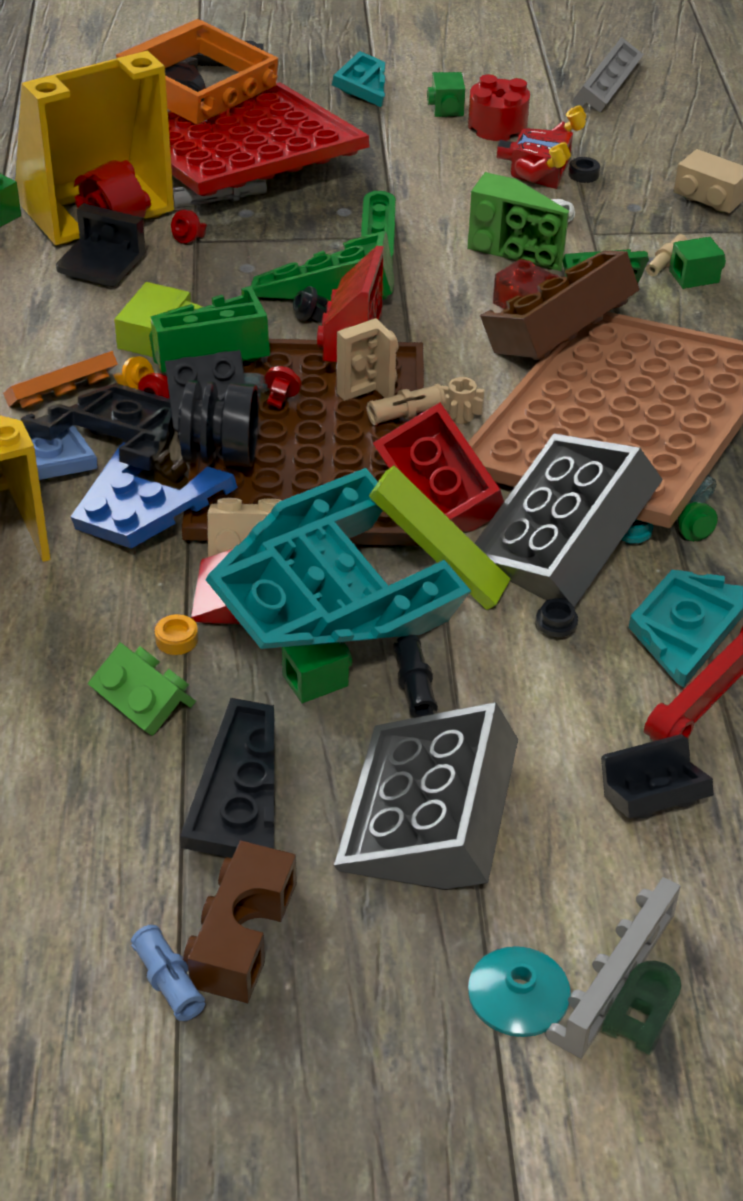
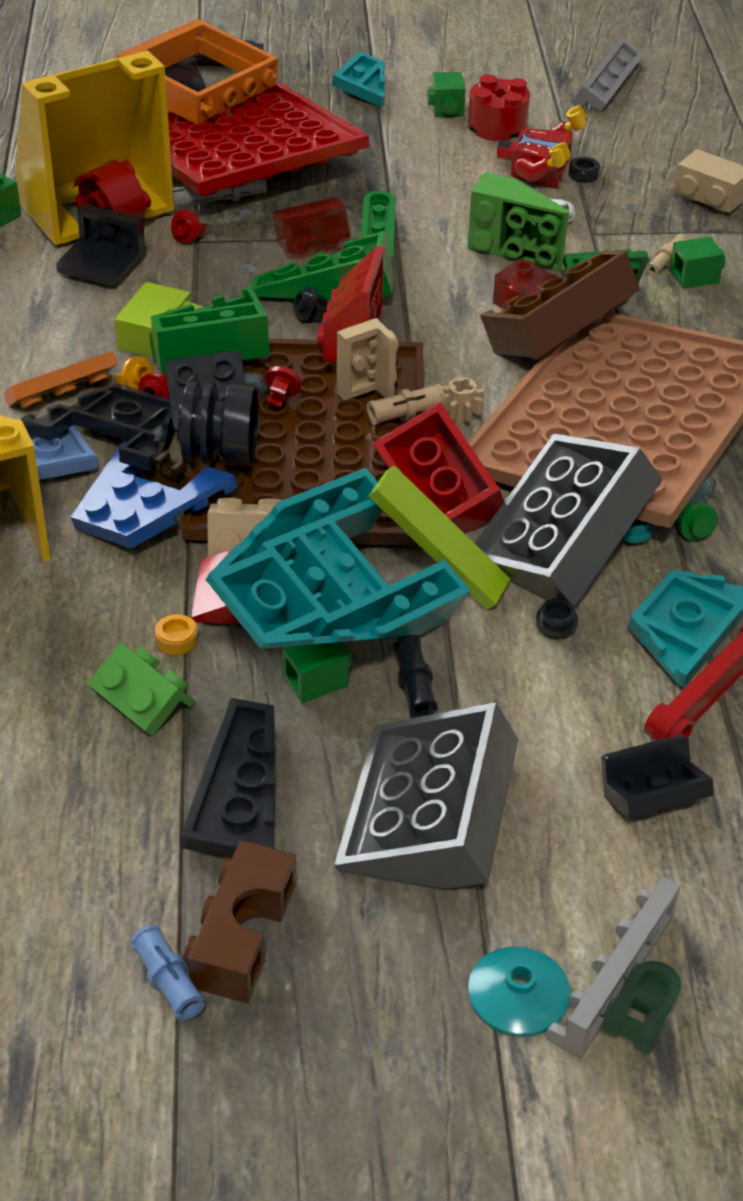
(311, 225): none -> clear red brick

